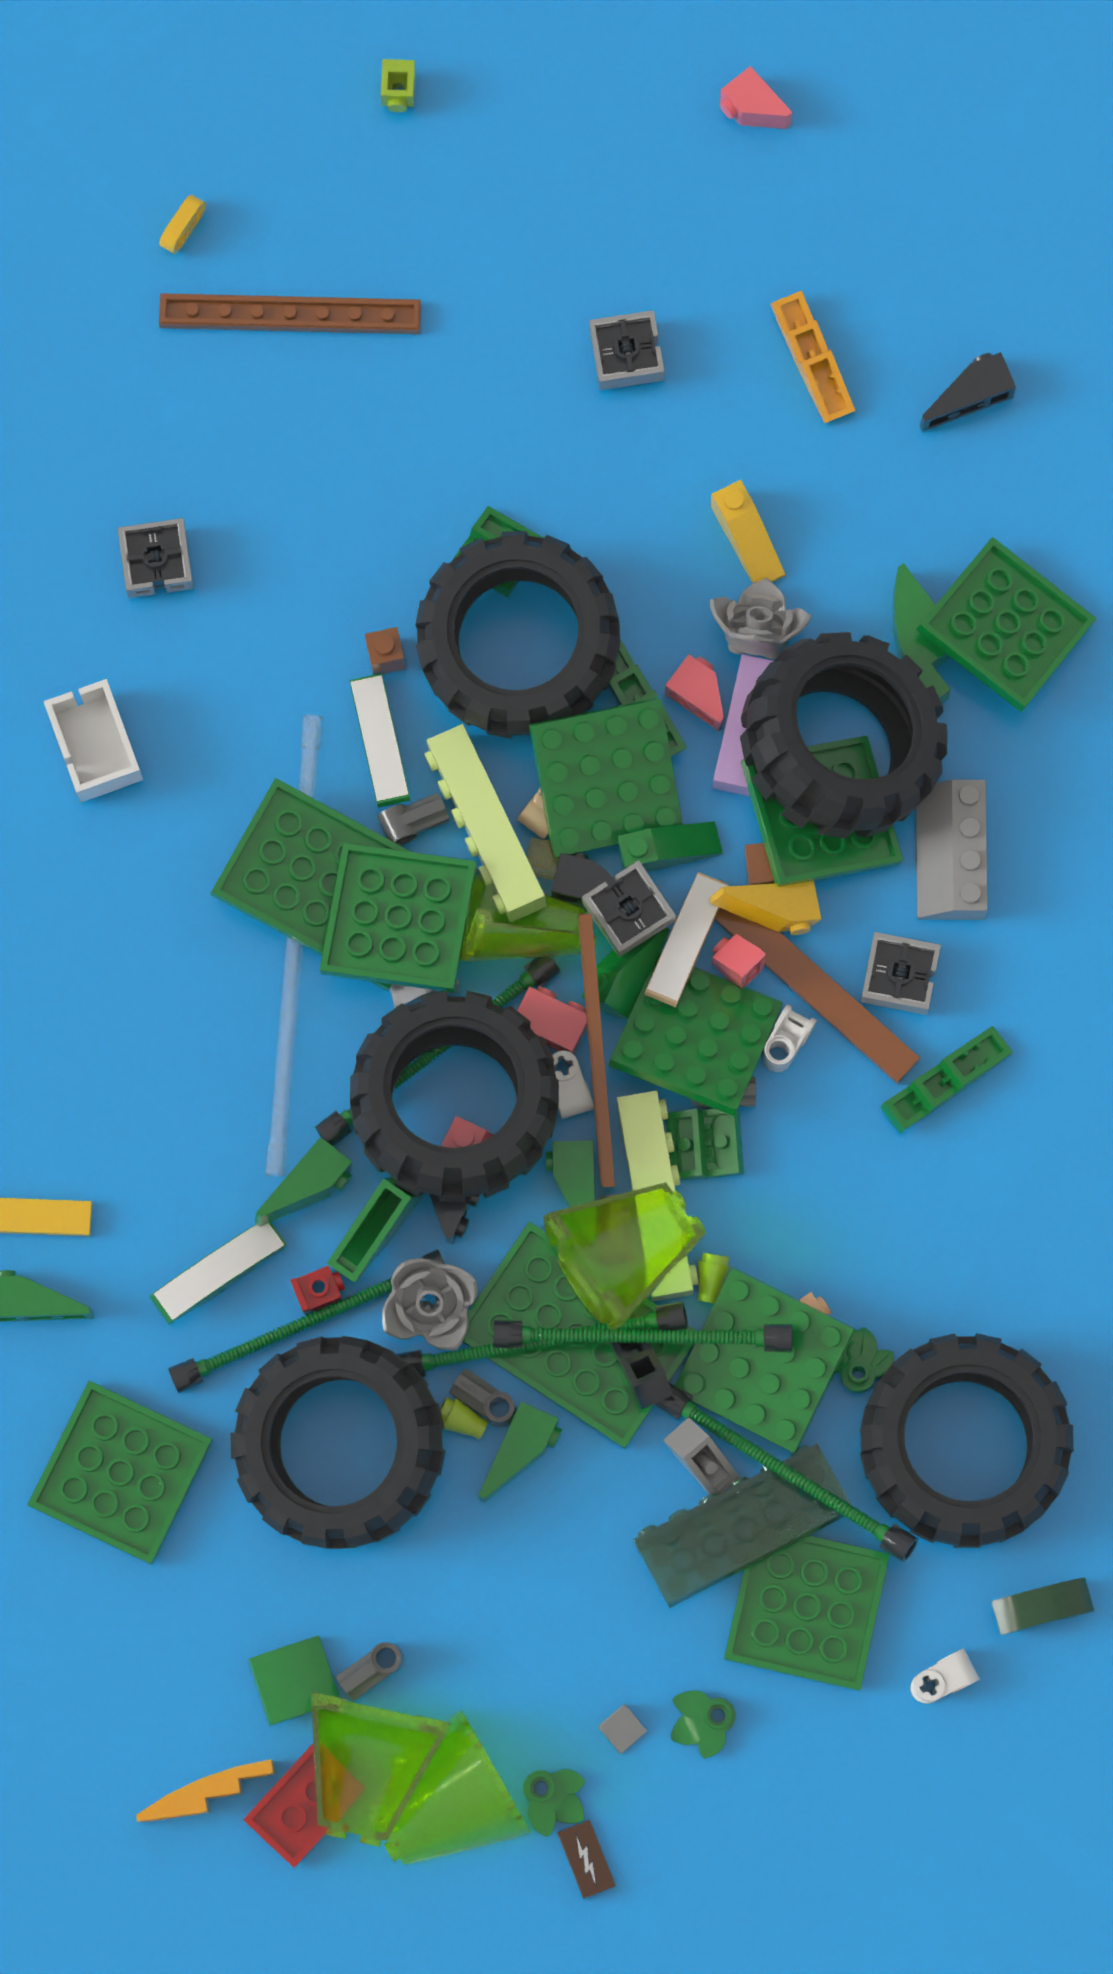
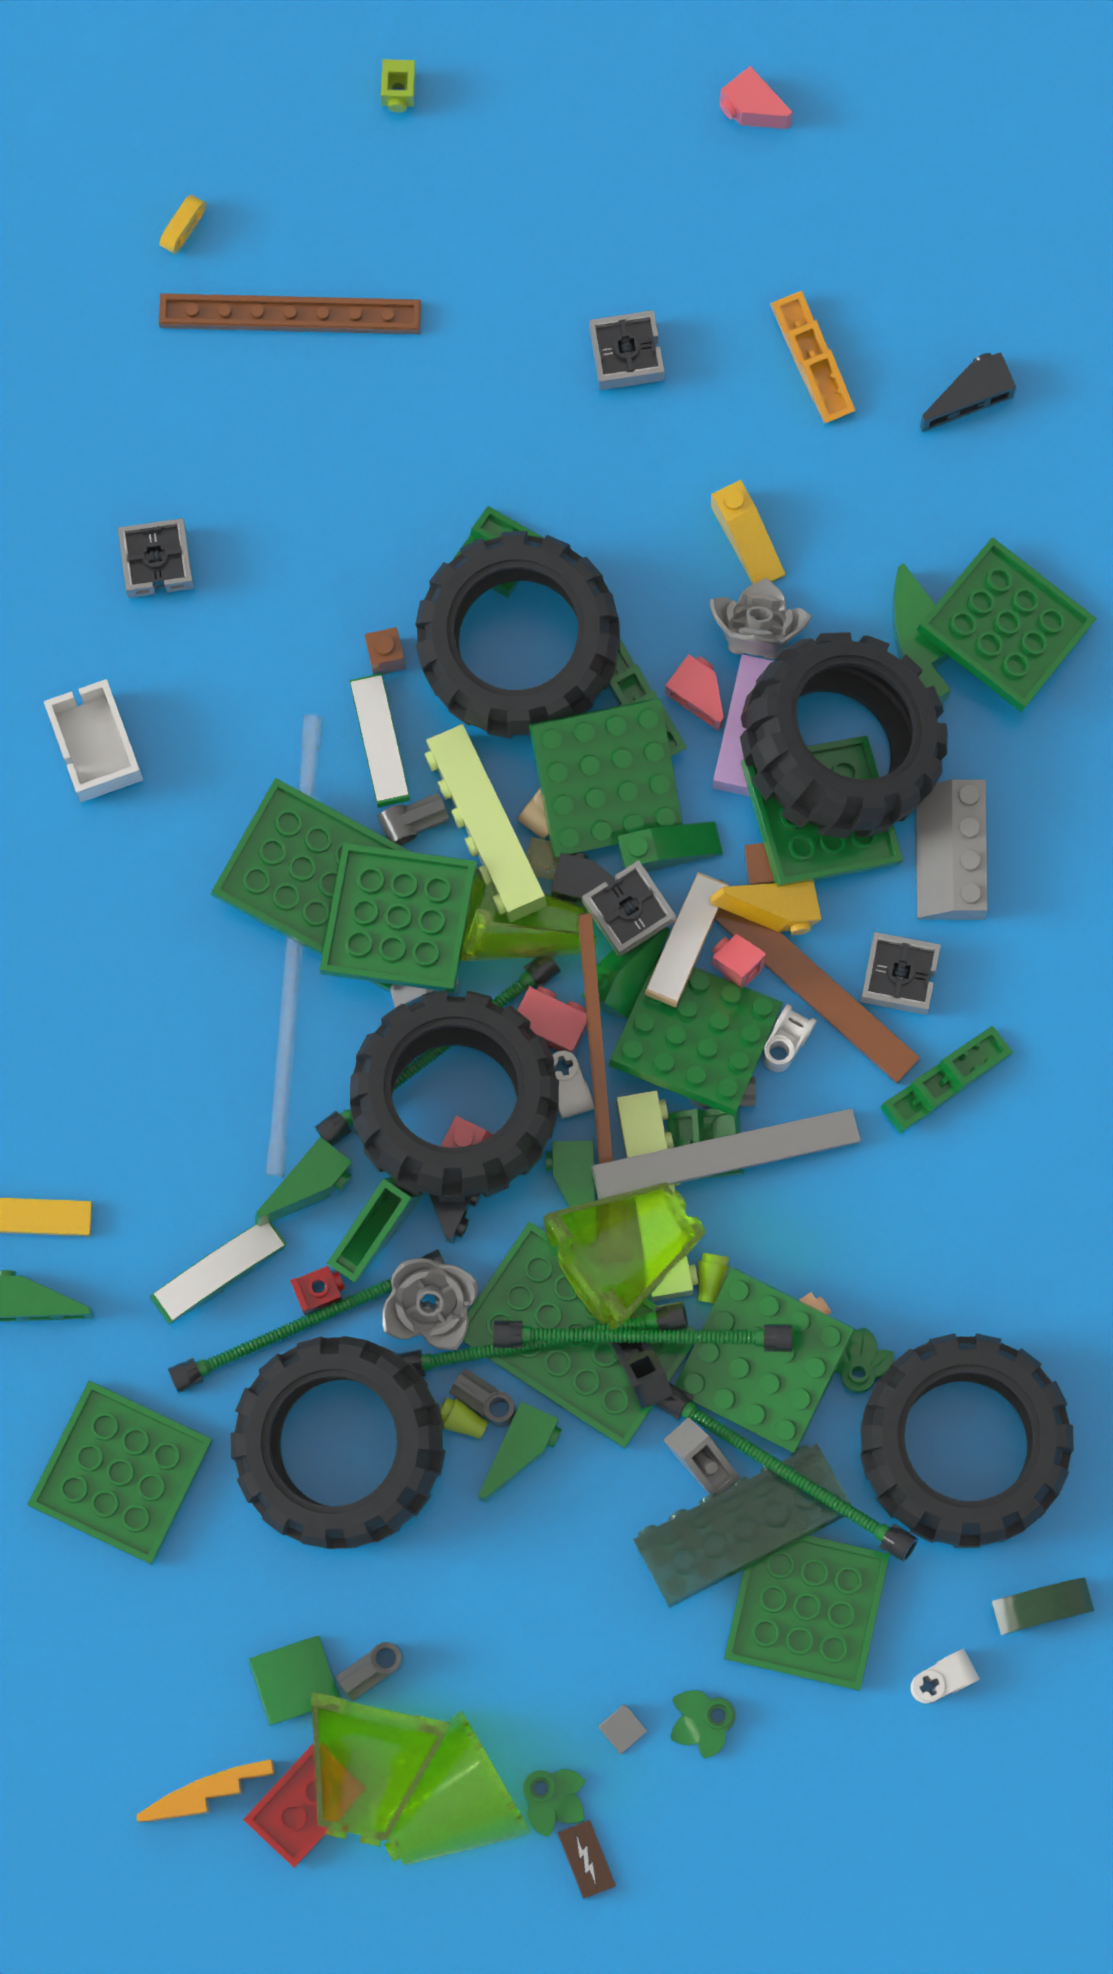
(726, 1153): none -> light grey tile

